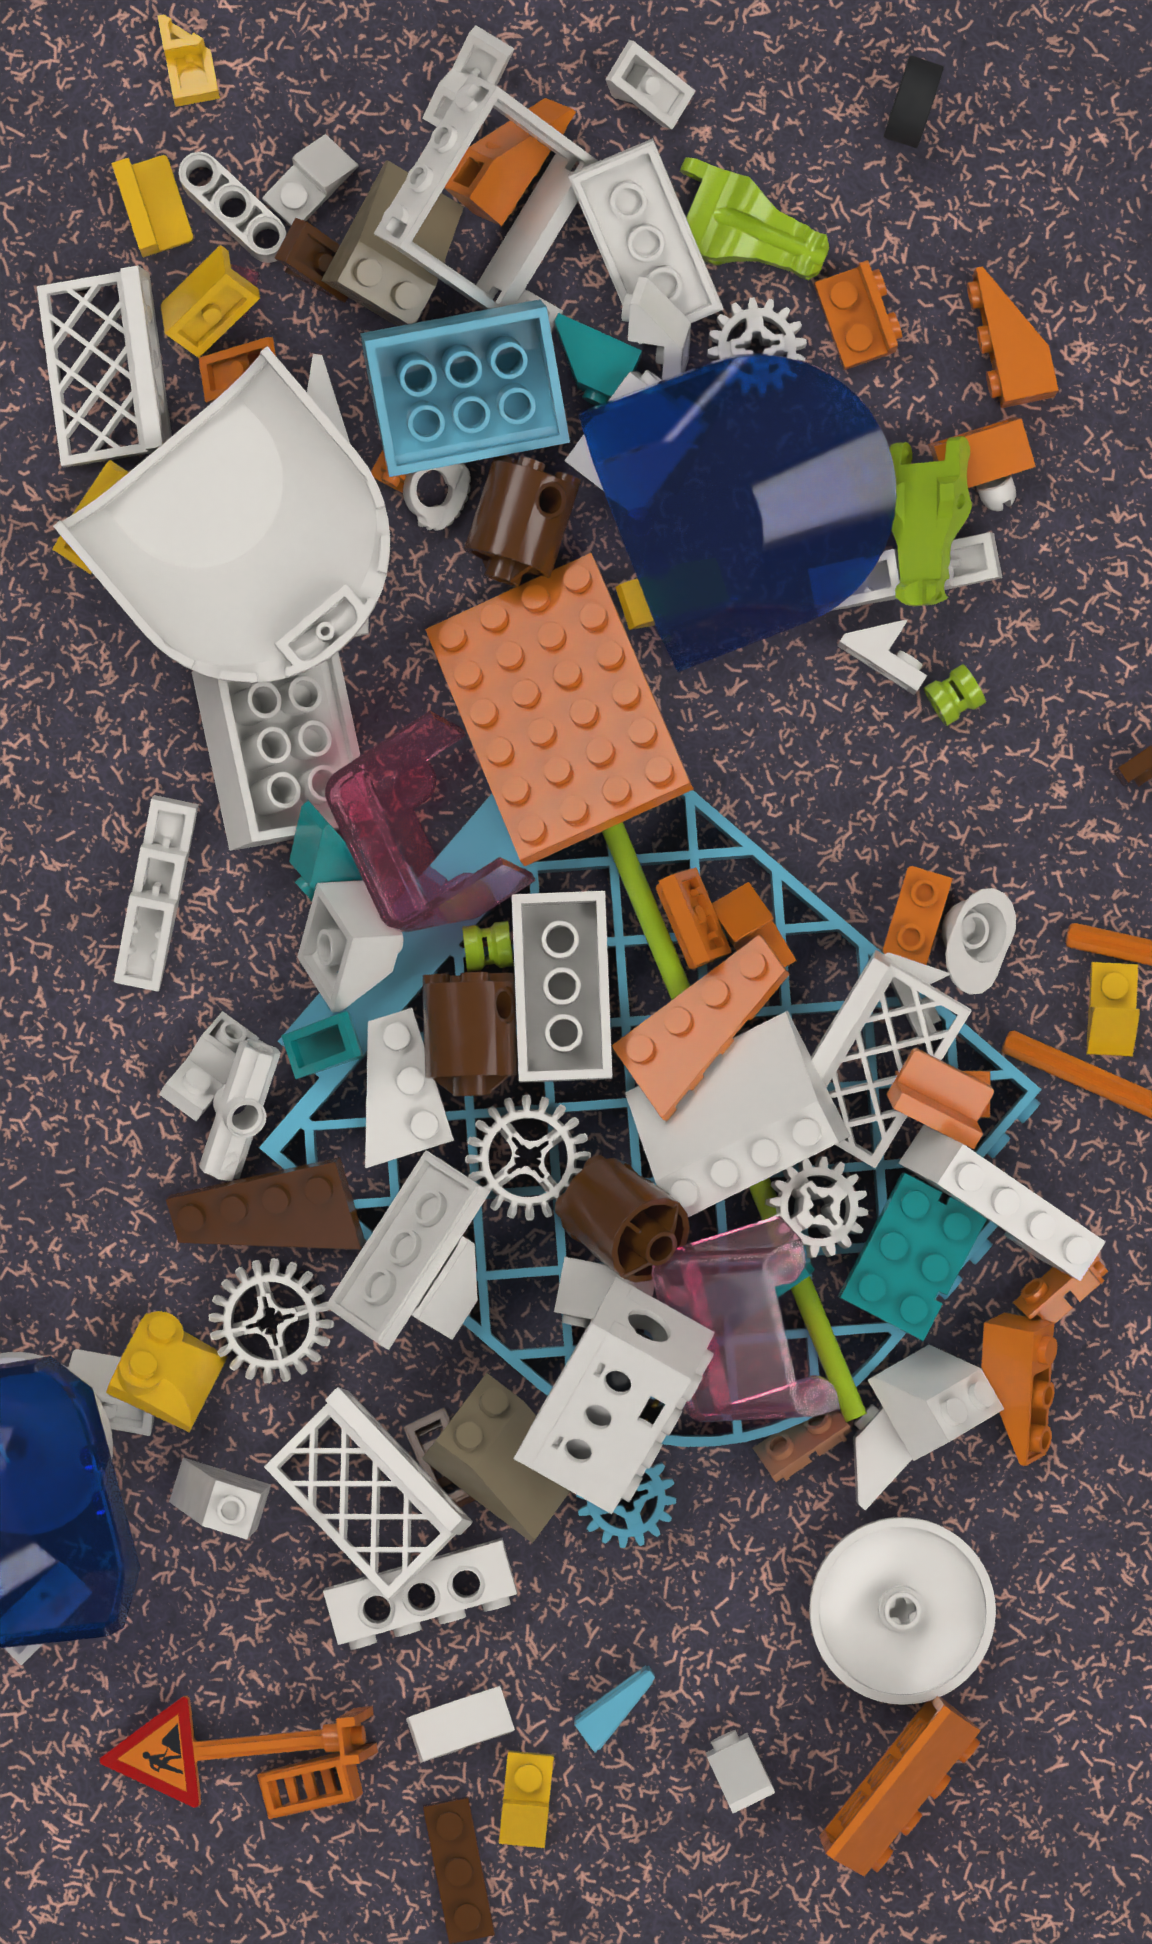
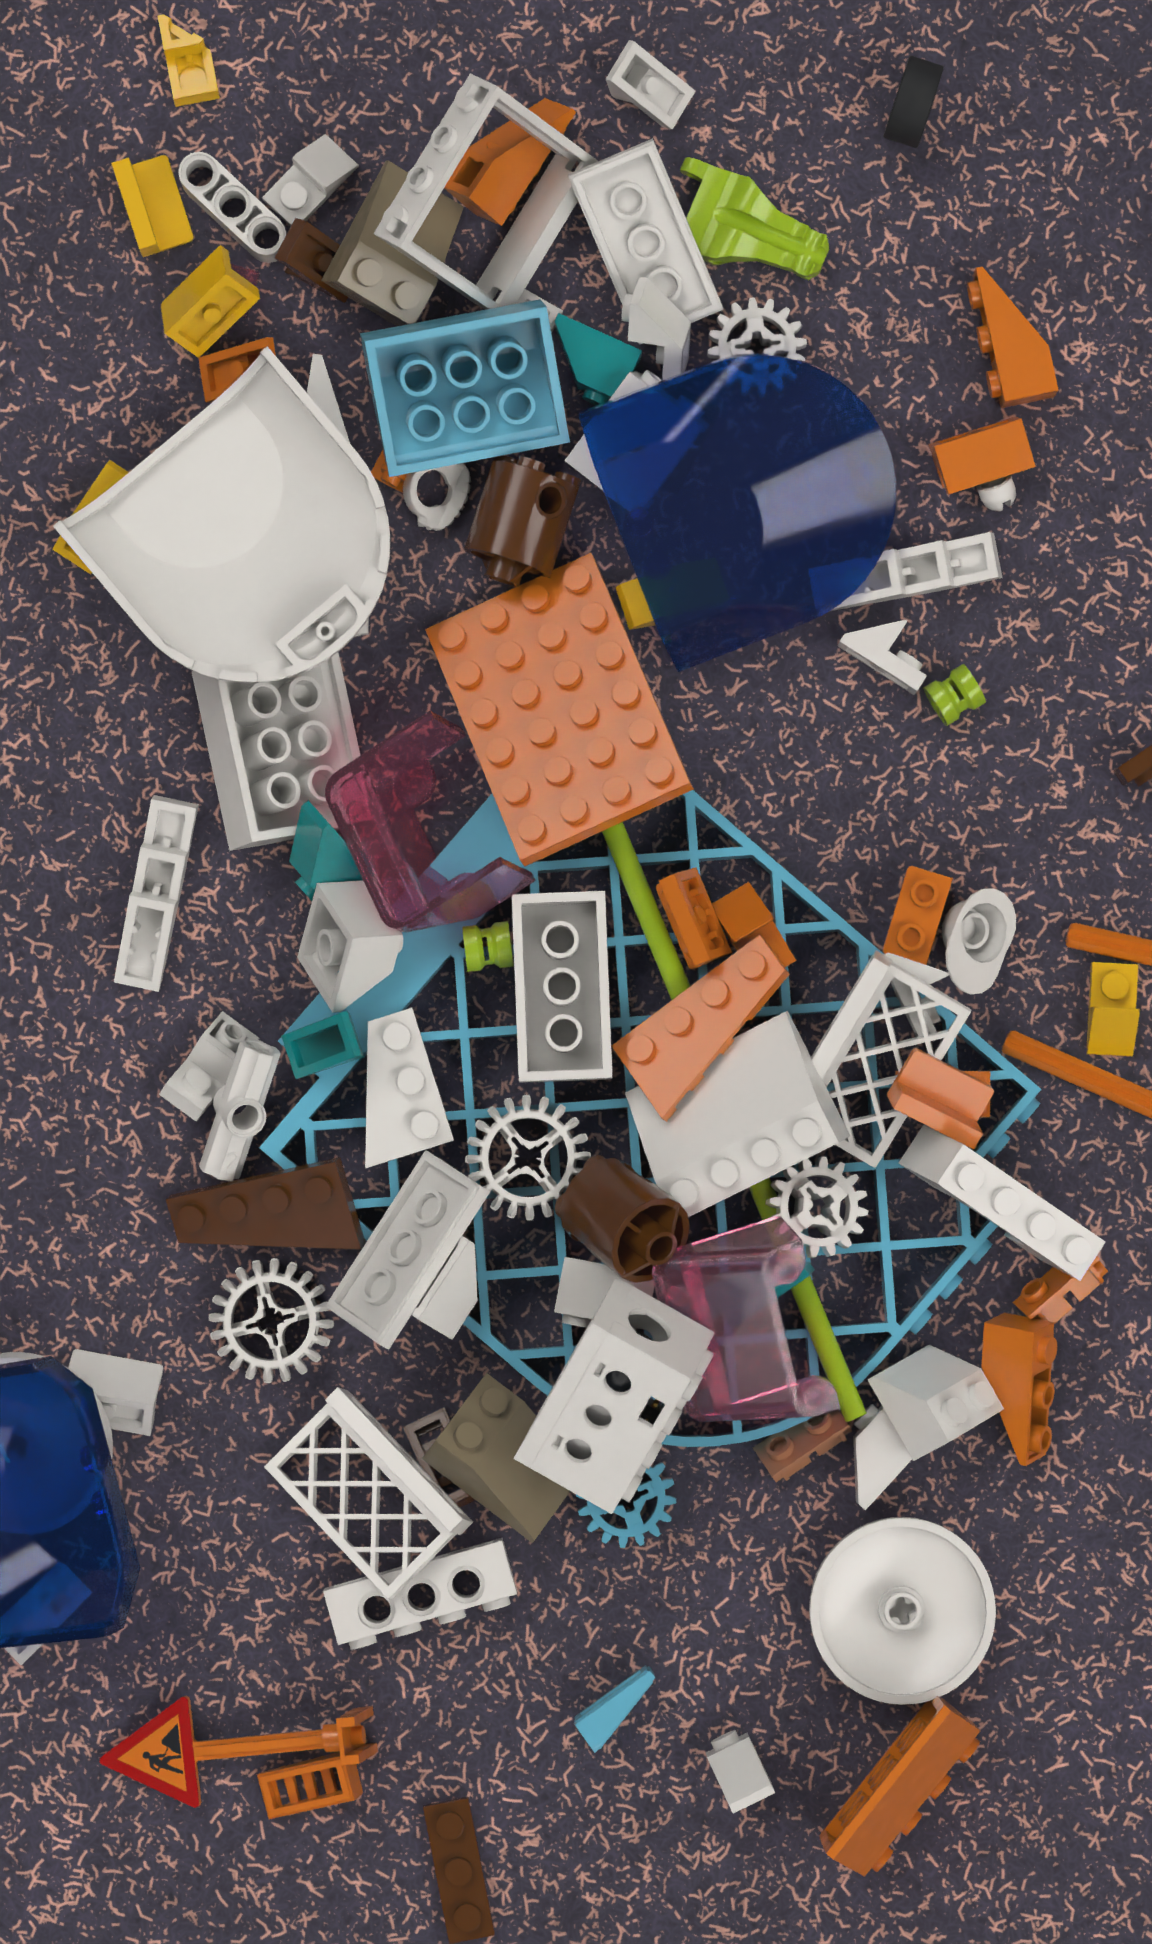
(143, 359): white fence -> none
(166, 1371): yellow slope -> none
(219, 1498): white slope -> none
(460, 1724): white slope -> none
(469, 1031): reddish brown cylinder -> none
(481, 56): white slope -> none
(526, 1799): yellow slope -> none
(858, 315): orange bracket -> none
(912, 1256): teal piece -> none
(928, 515): lime animal -> none

